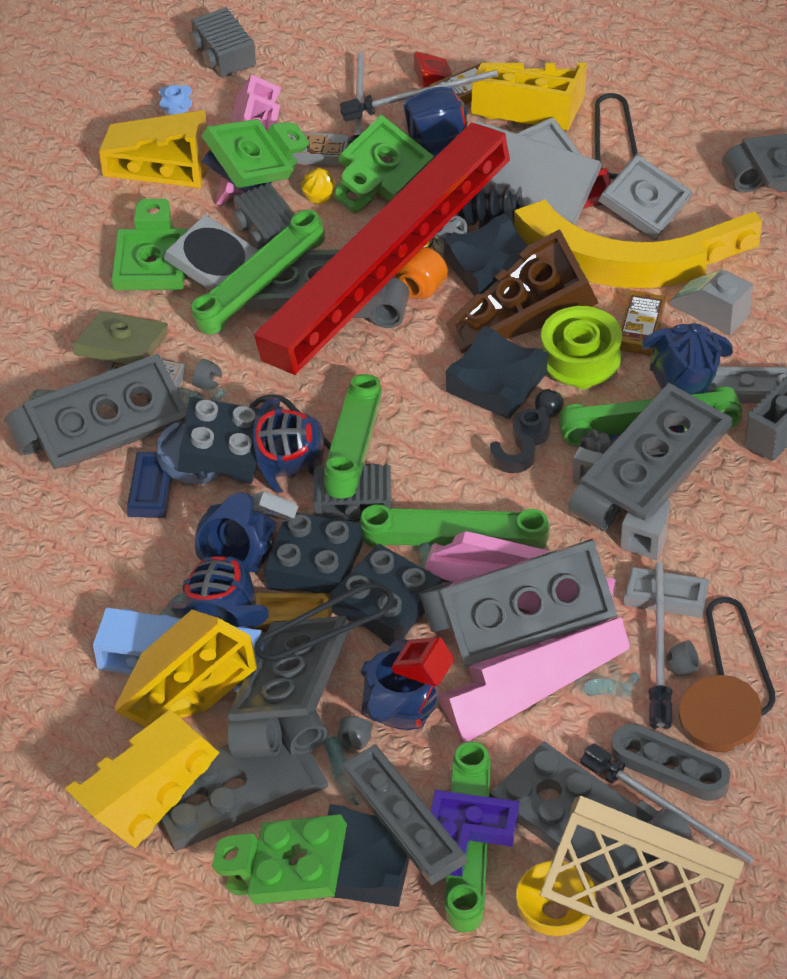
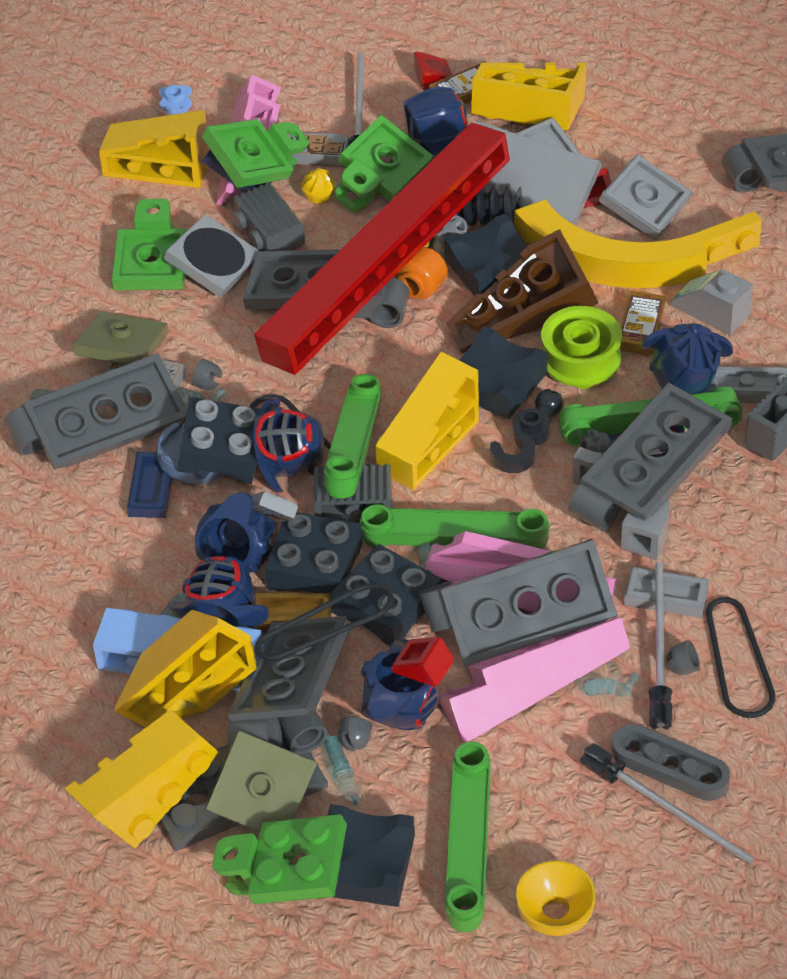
(216, 307): bright green piece -> none
(222, 42): dark grey brick -> none
(260, 782): none -> olive plate
(354, 109): piece -> none
(404, 814): dark grey tile -> none
(431, 421): none -> yellow wedge
(475, 819): dark purple plate -> none
(547, 818): dark grey hinge -> none
(597, 126): black piece -> none
(654, 842): tan fence -> none
(720, 713): dark orange tile -> none

